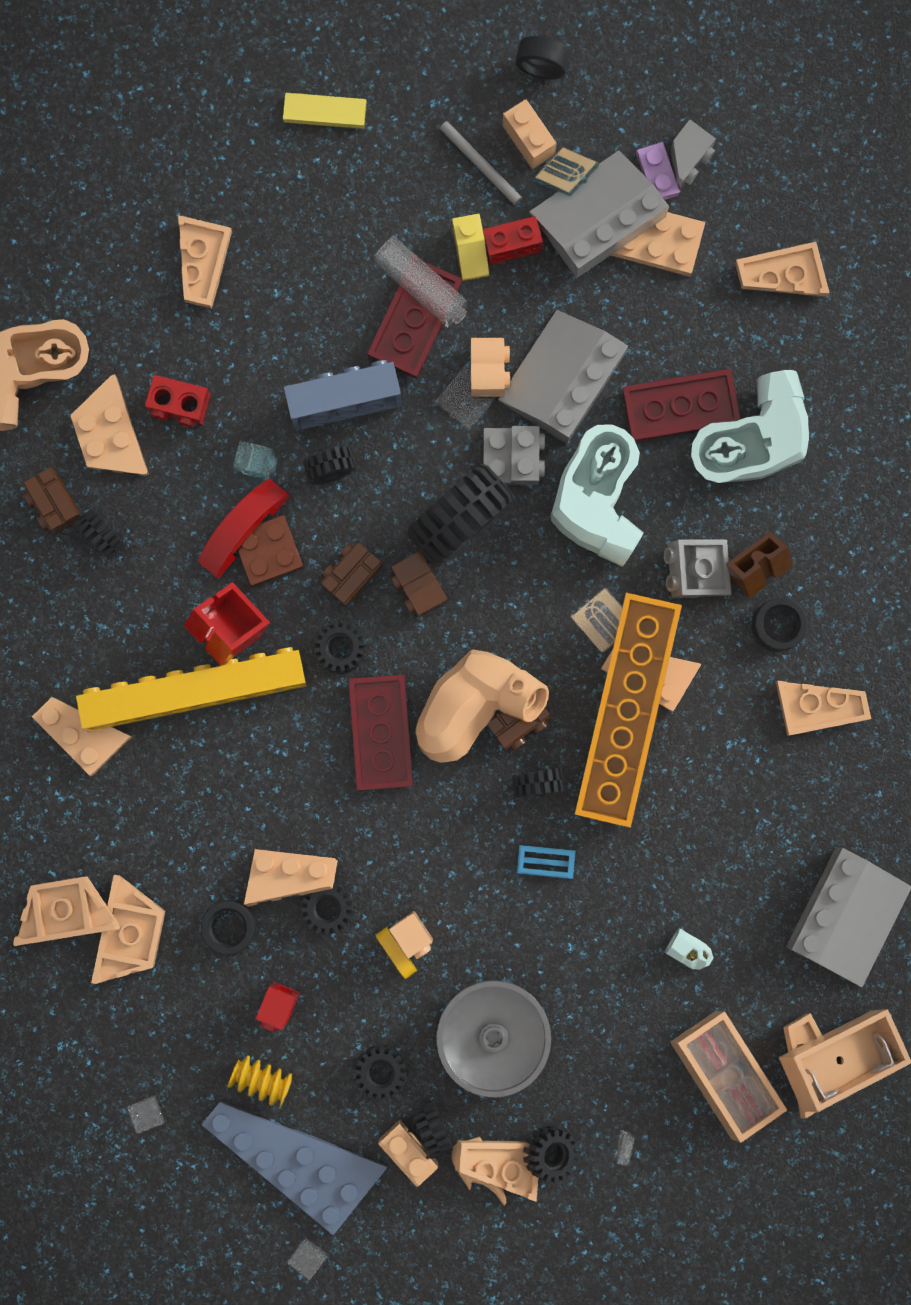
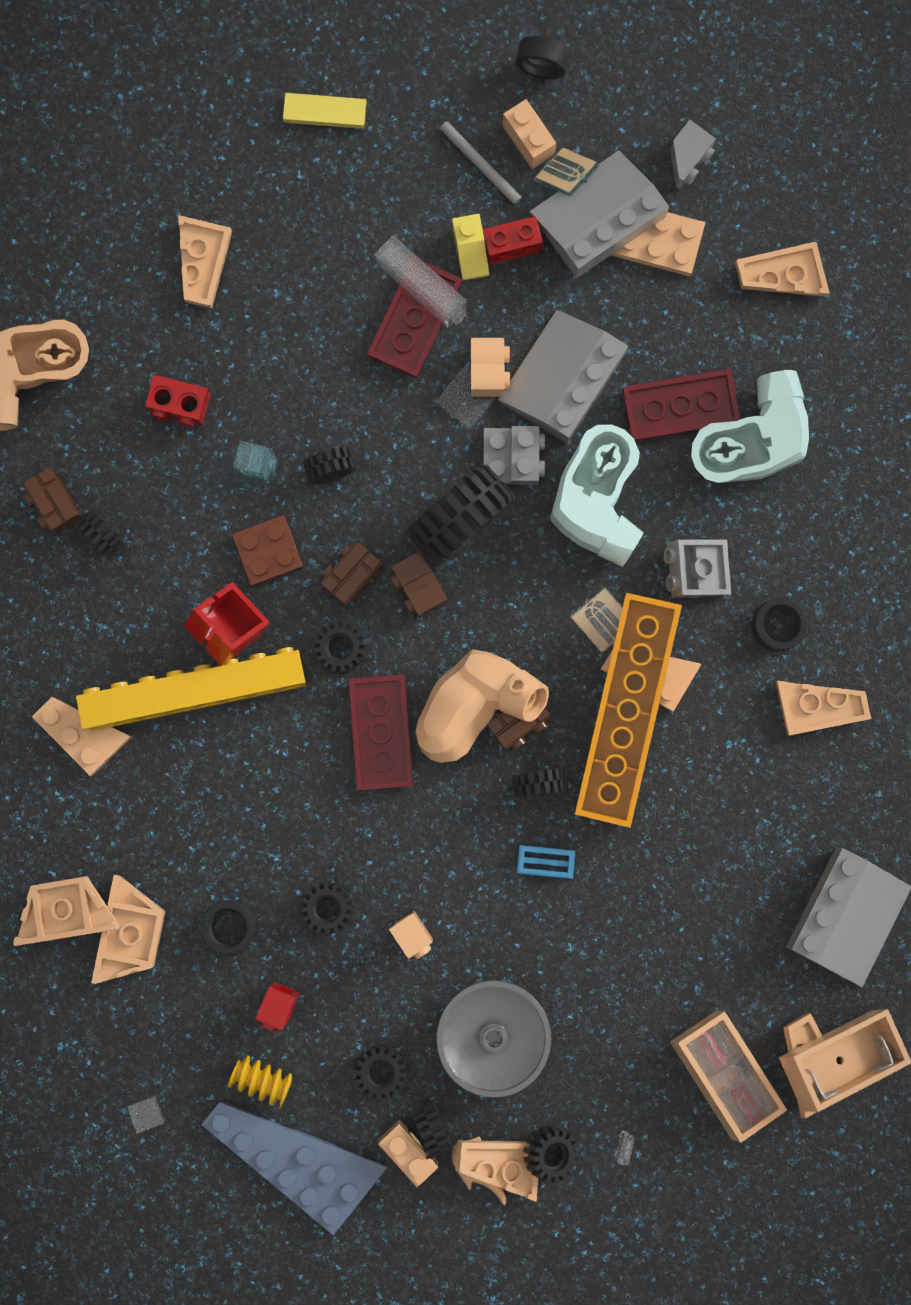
(108, 432): light nougat wing -> none
(239, 524): red slope -> none
(287, 874): light nougat wing -> none
(307, 1258): clear tile -> none
(344, 395): sand blue brick -> none
(396, 953): yellow beam -> none
(658, 170): lavender plate -> none
(689, 950): light aqua rock -> none
(758, 562): reddish brown brick -> none

